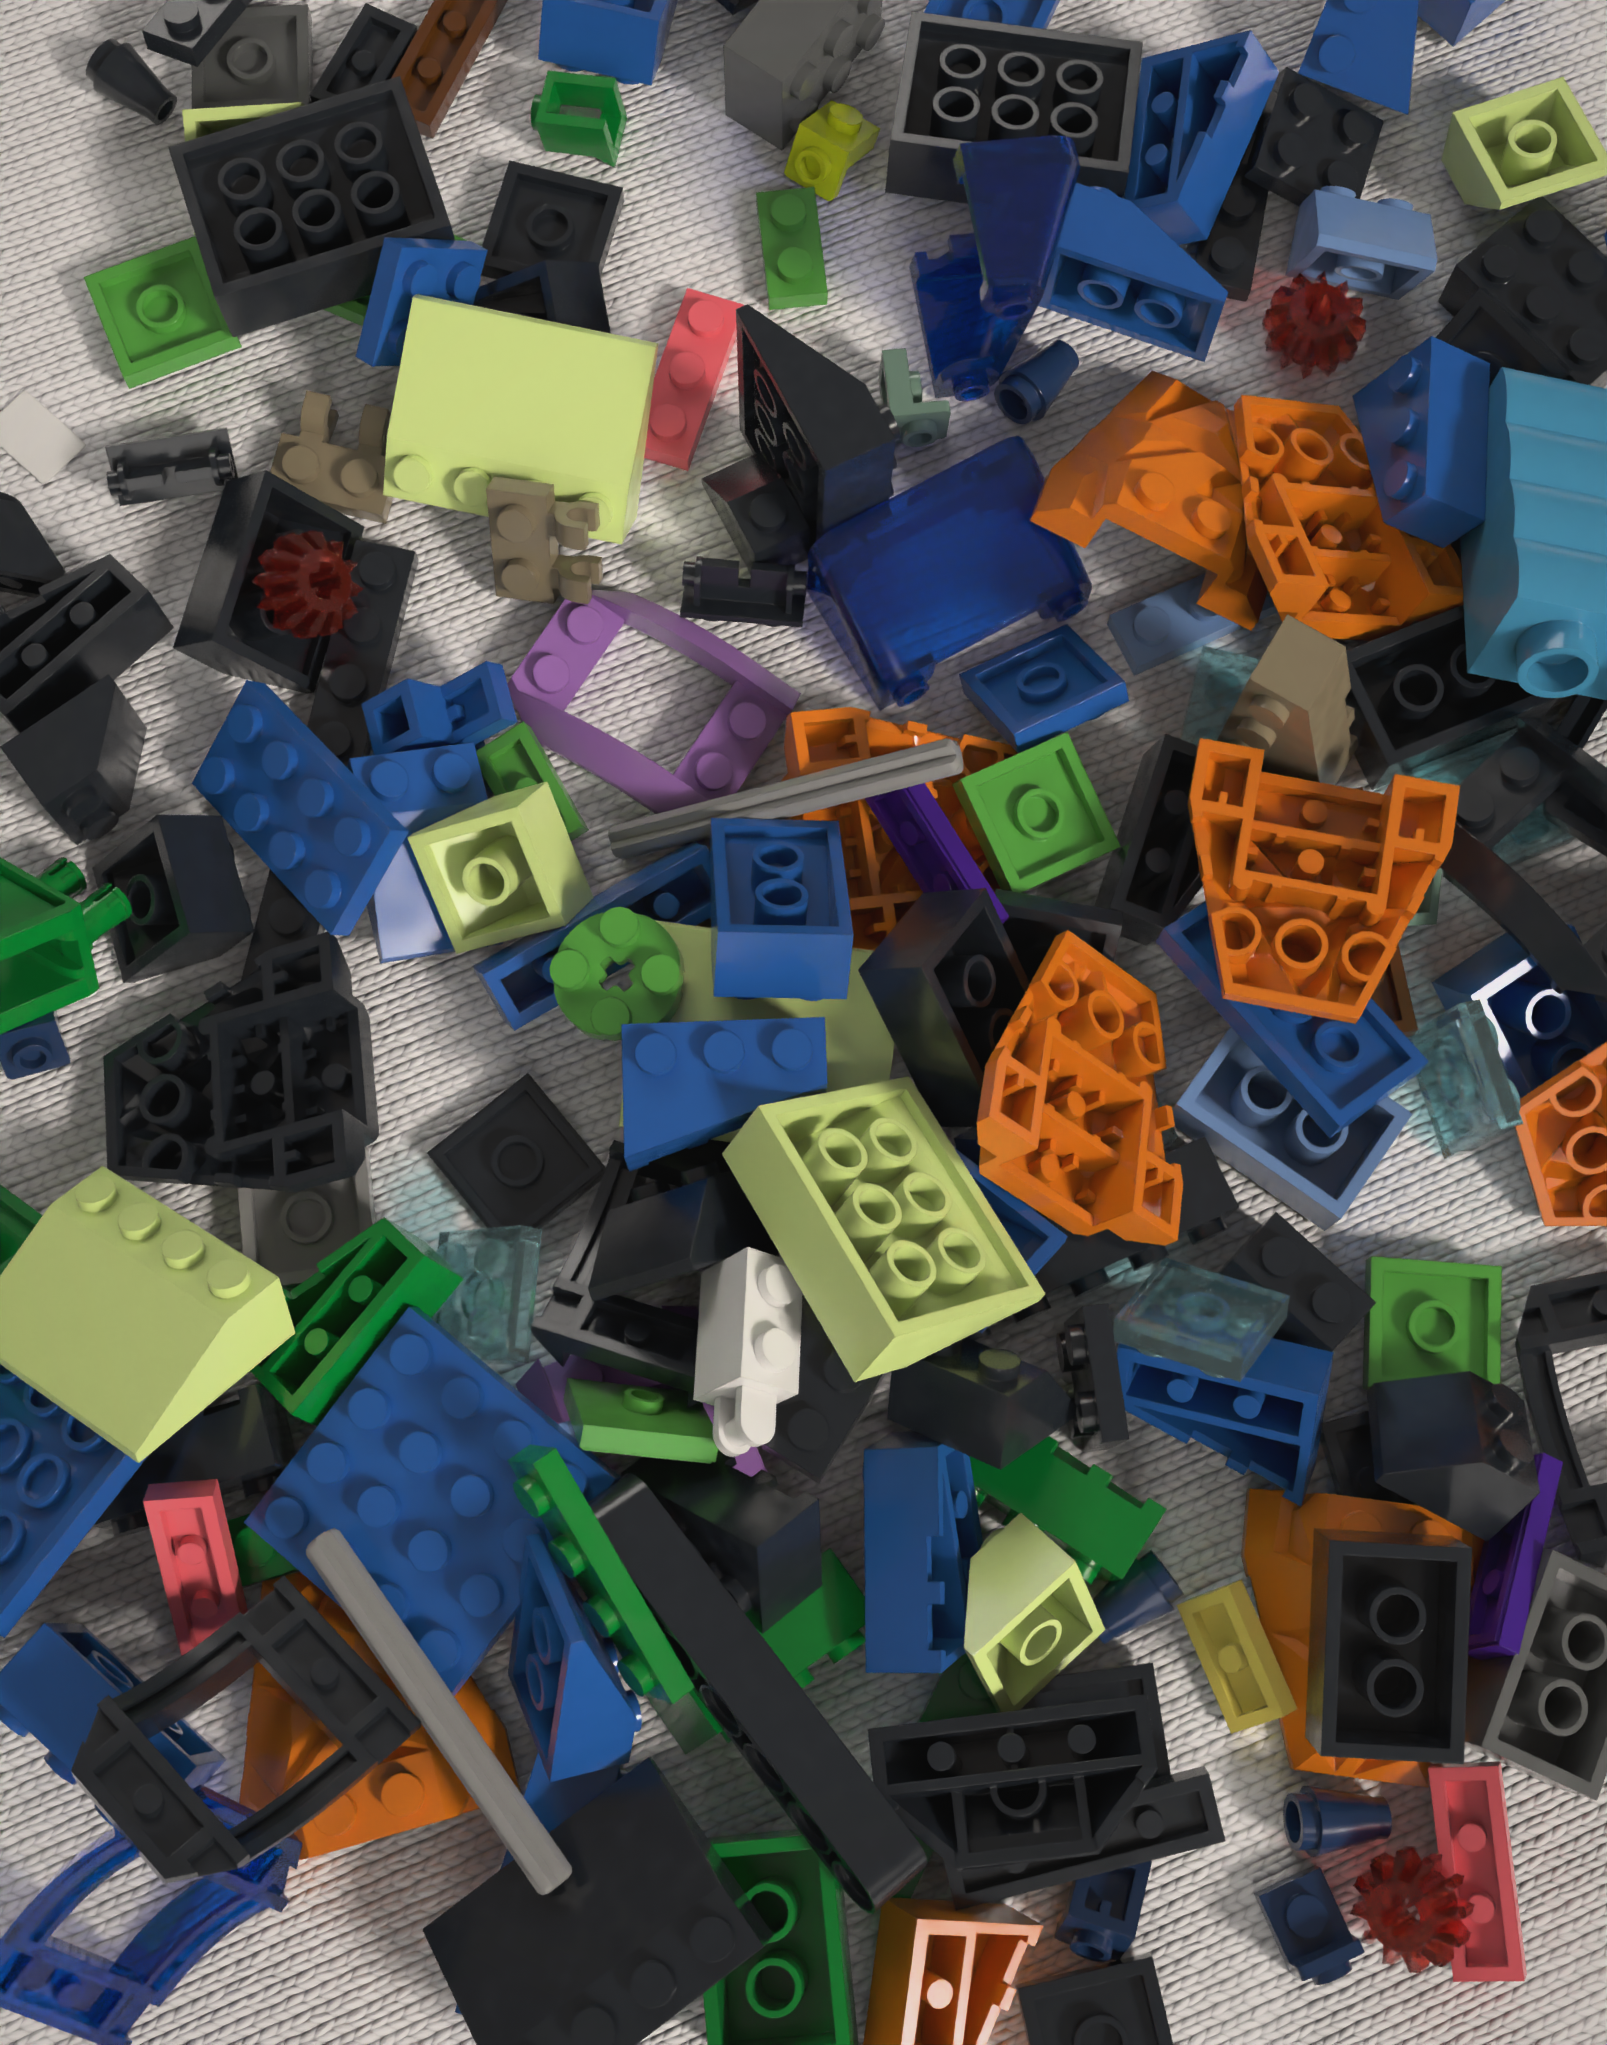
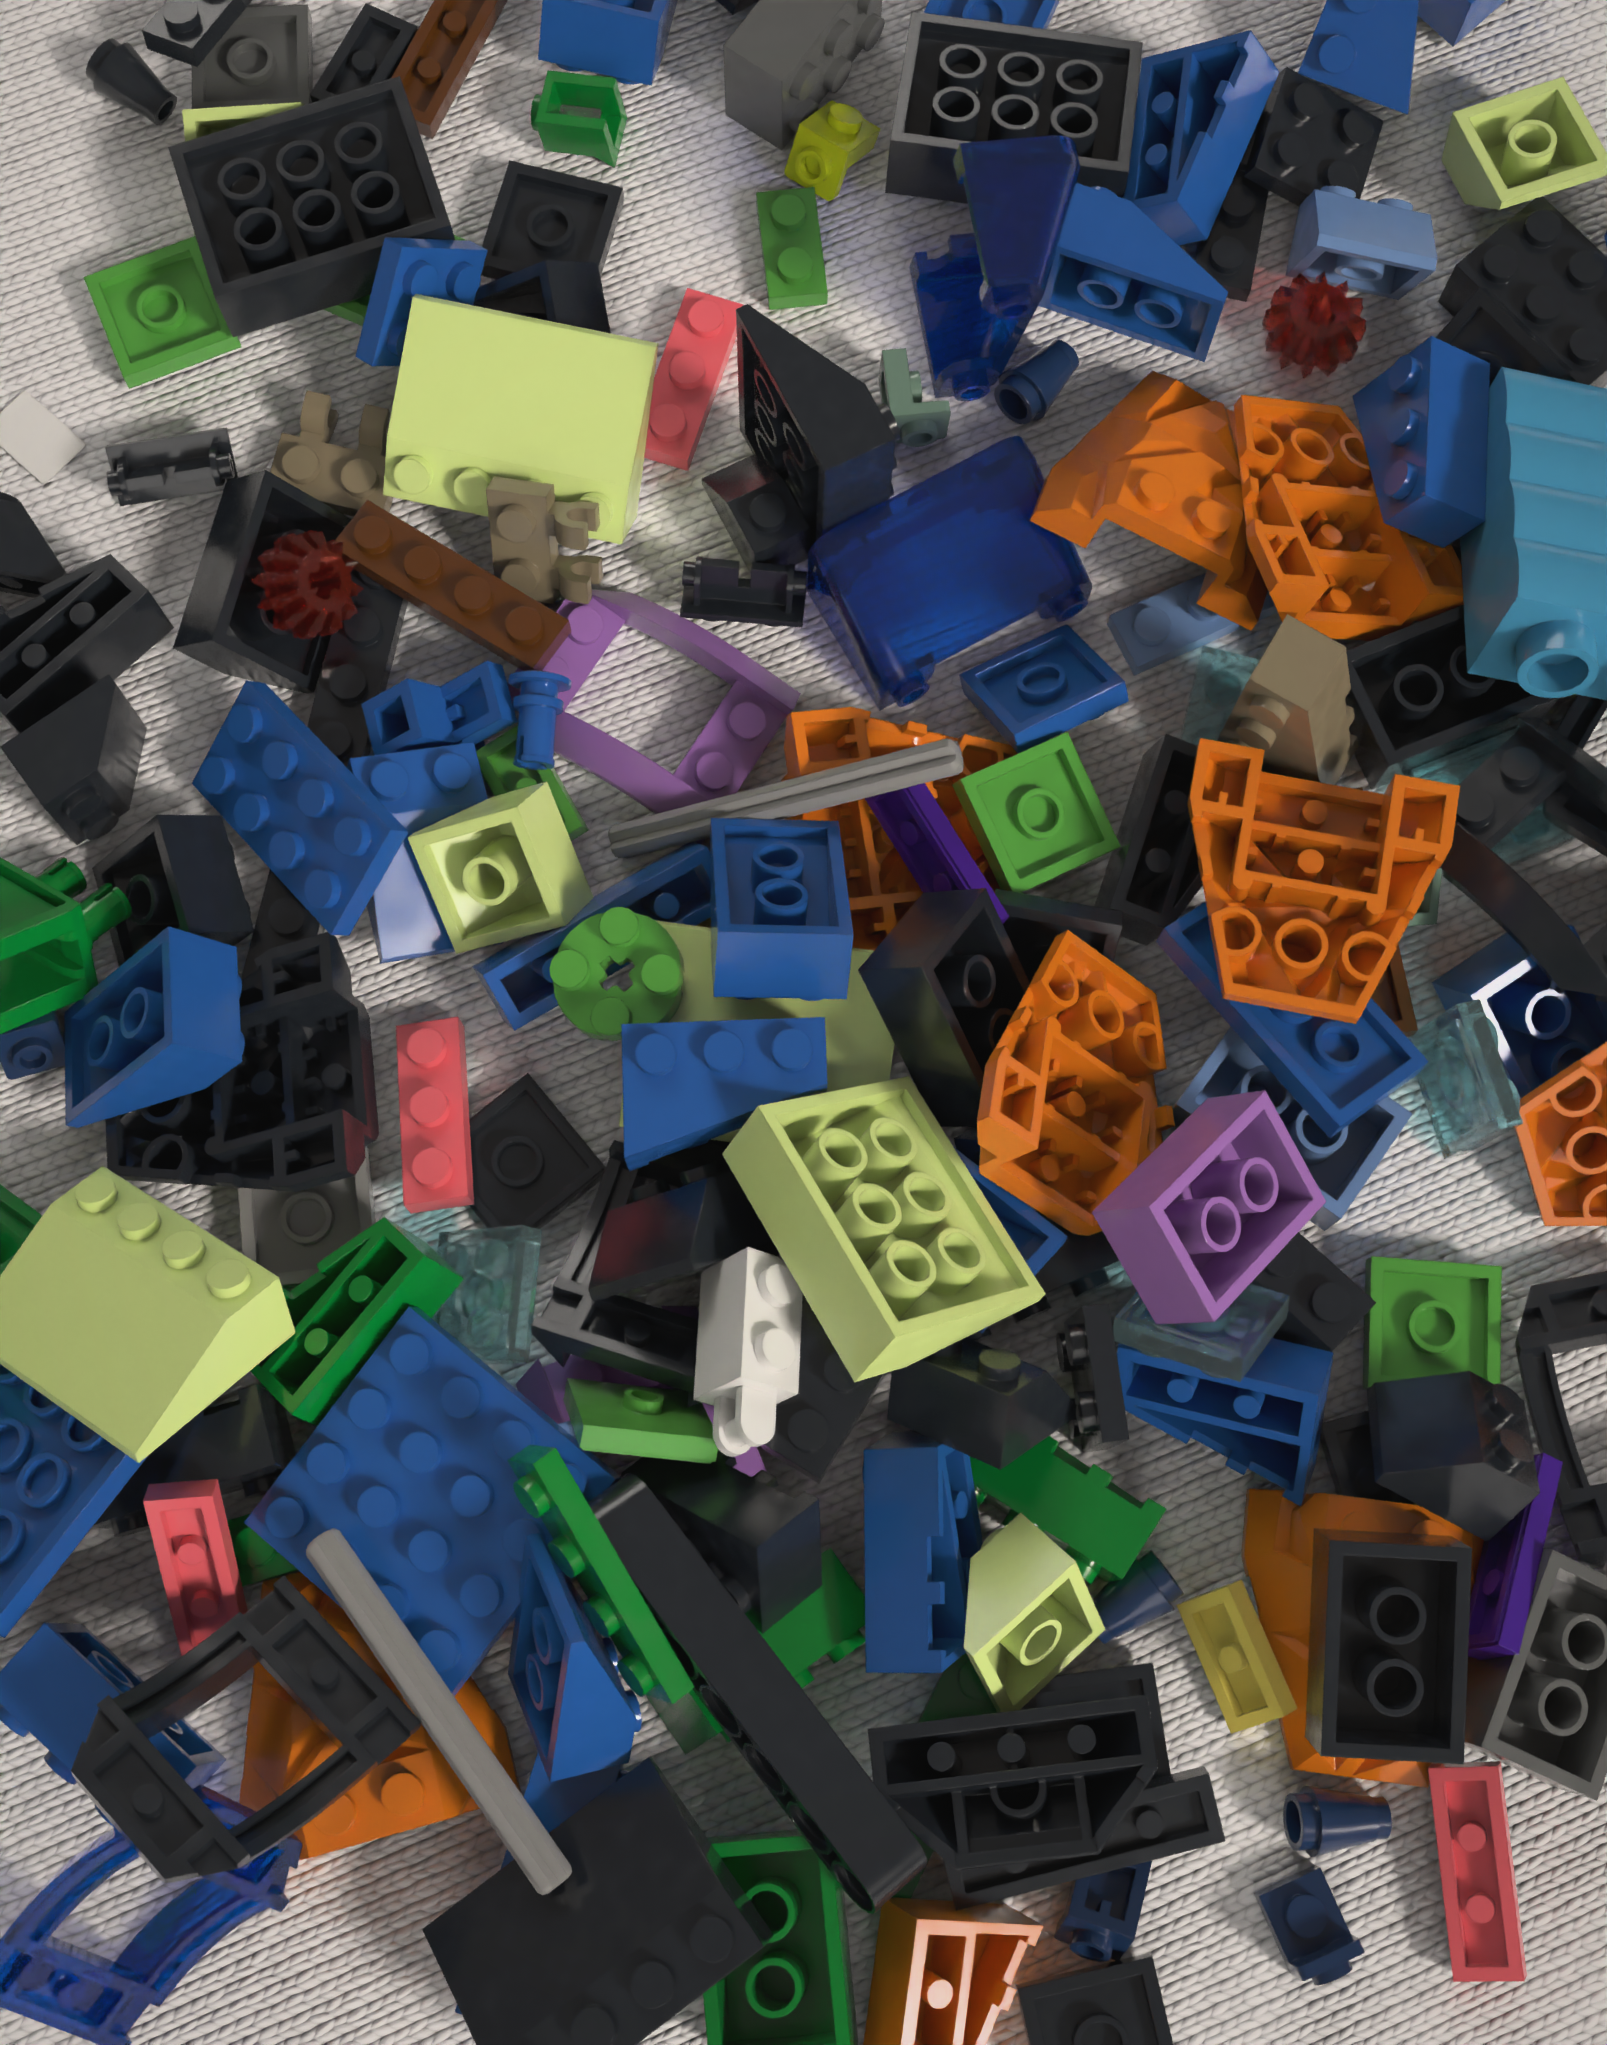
(153, 1028): none -> blue slope
(434, 1115): none -> coral plate
(453, 588): none -> reddish brown plate
(537, 716): none -> blue pin
(1210, 1208): none -> medium lavender brick
(1396, 1928): clear red gear -> none

